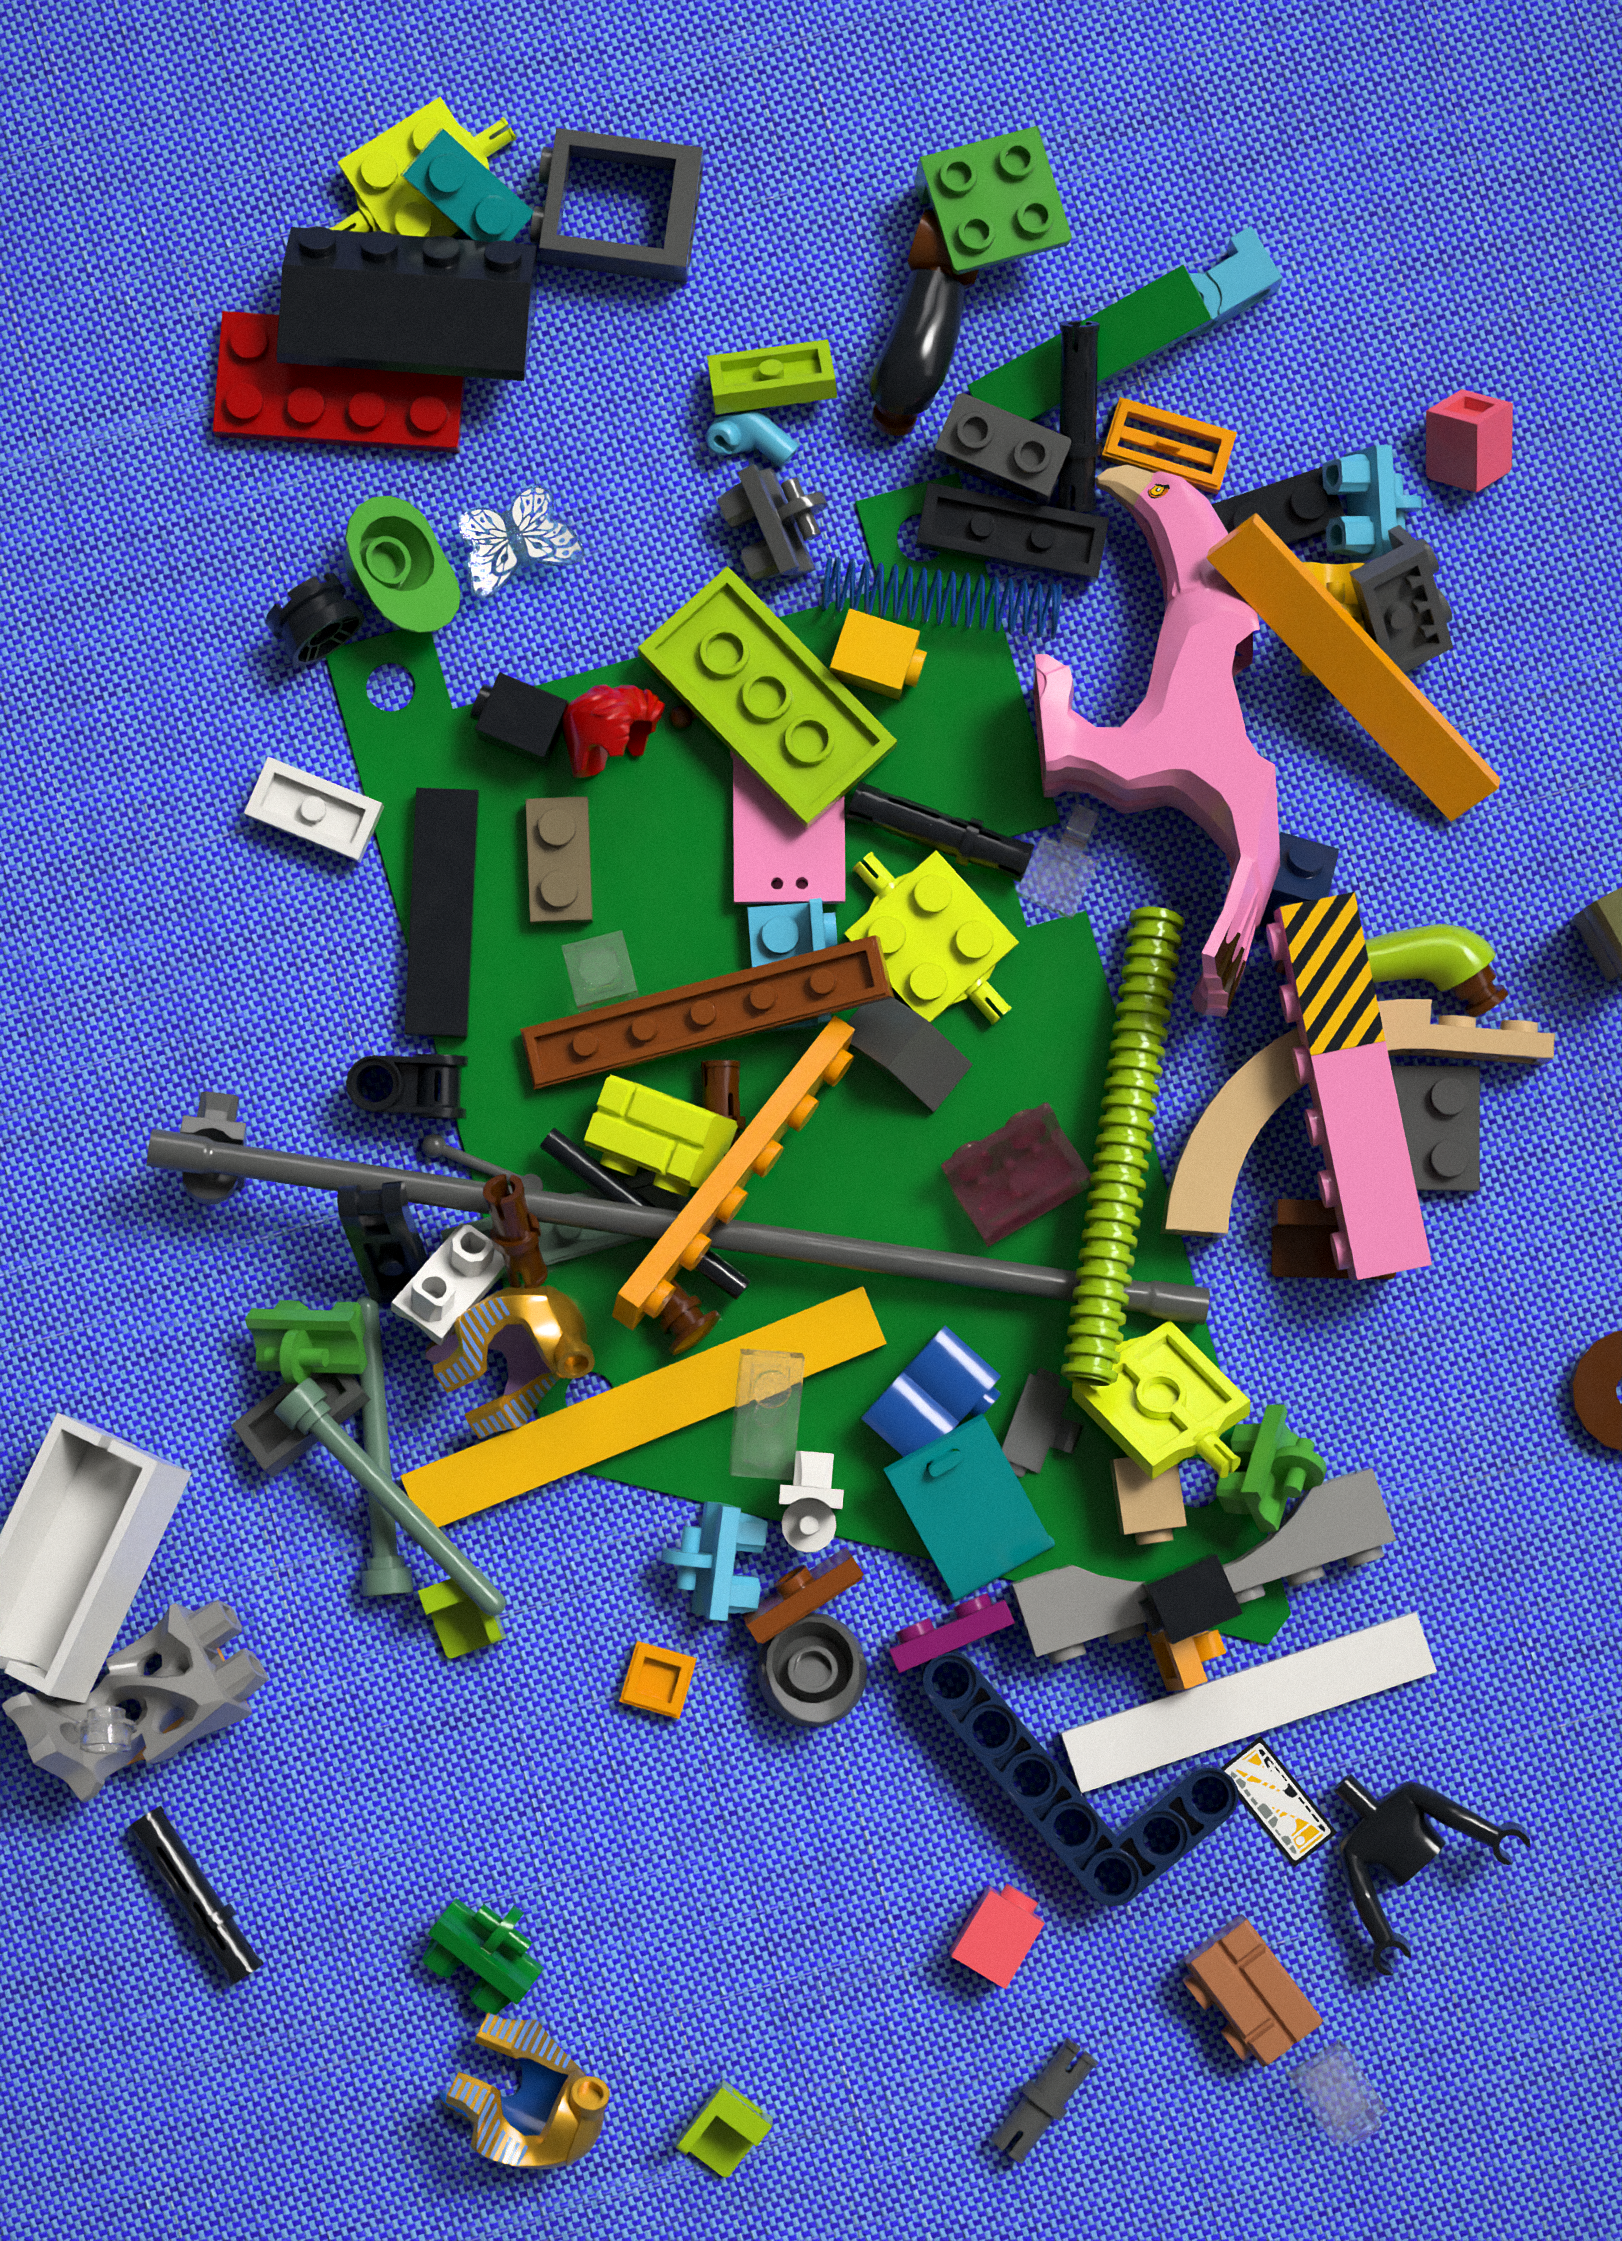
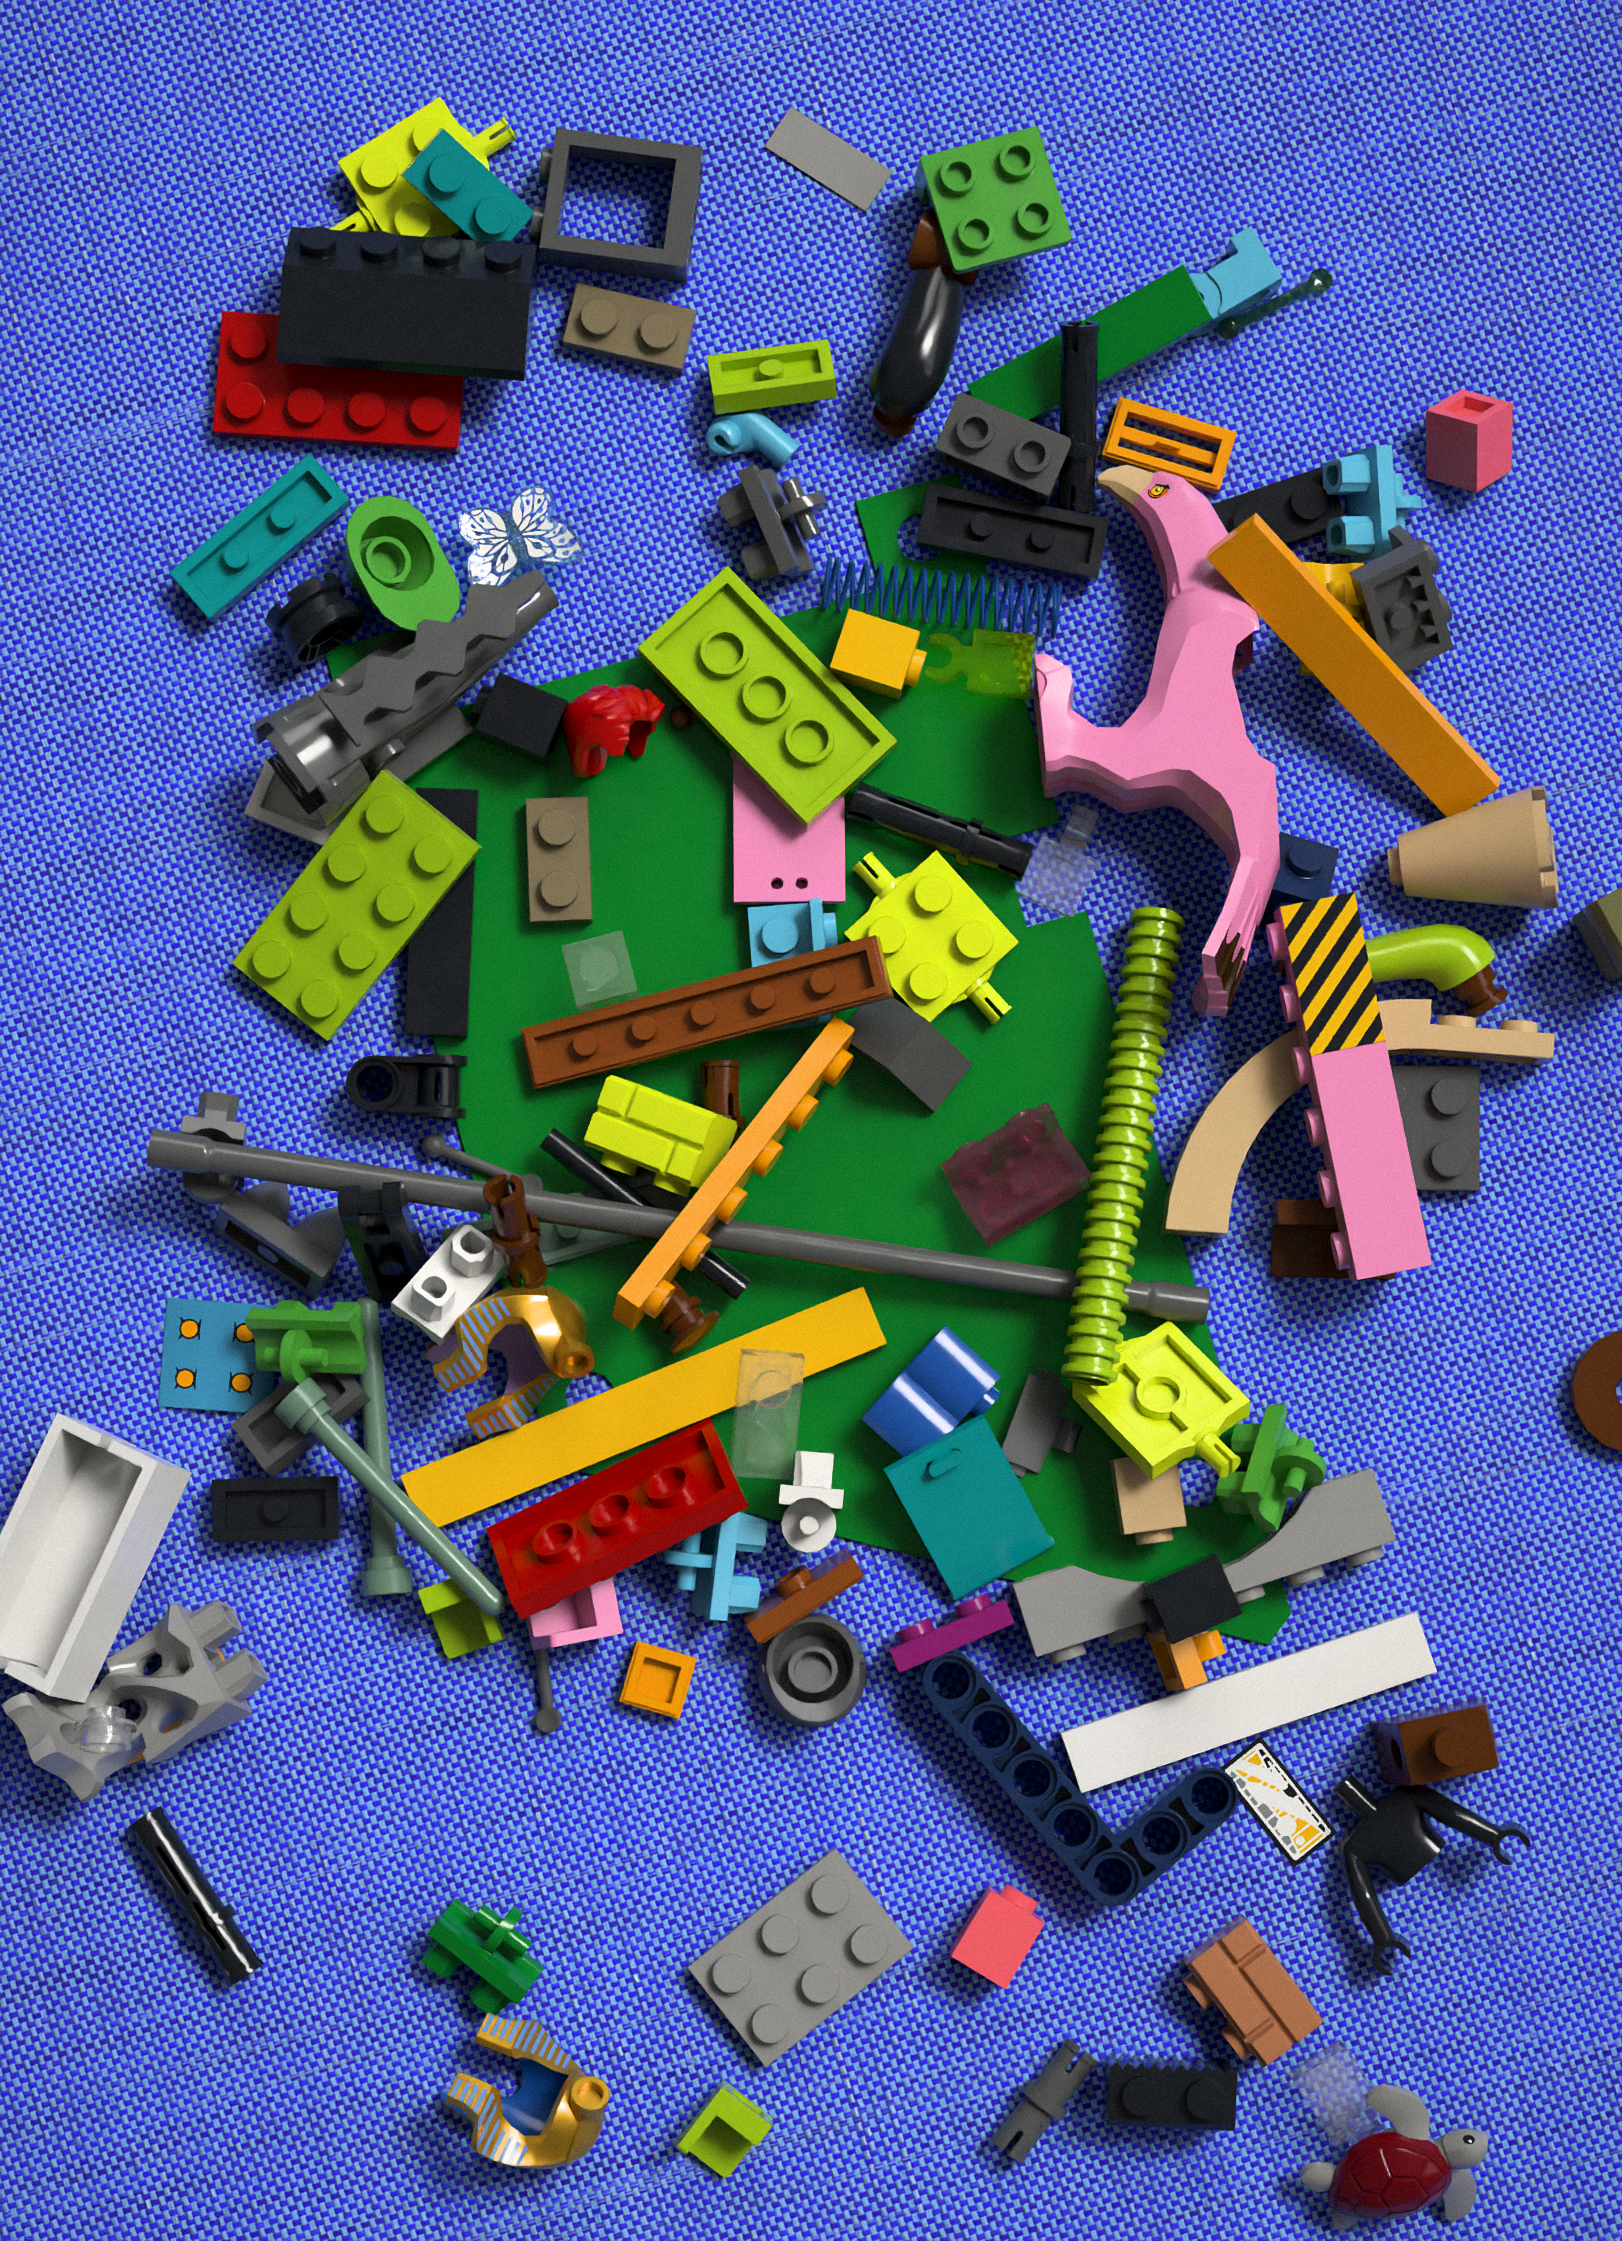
(211, 1357): none -> dark azure sticker
(260, 538): none -> teal plate
(276, 1509): none -> black plate
(296, 1254): none -> dark grey tile
(357, 904): none -> lime plate
(398, 701): none -> dark grey piece
(549, 1717): none -> dark grey hinge
(577, 1618): none -> bright pink panel
(616, 1518): none -> red plate
(629, 328): none -> dark tan plate
(800, 1956): none -> light grey plate
(828, 159): none -> light grey sticker
(995, 664): none -> clear neon green plate
(1169, 2093): none -> black brick
(1317, 283): none -> hinge
(1401, 2166): none -> animal
(1436, 1743): none -> reddish brown torso
(1483, 855): none -> tan cone

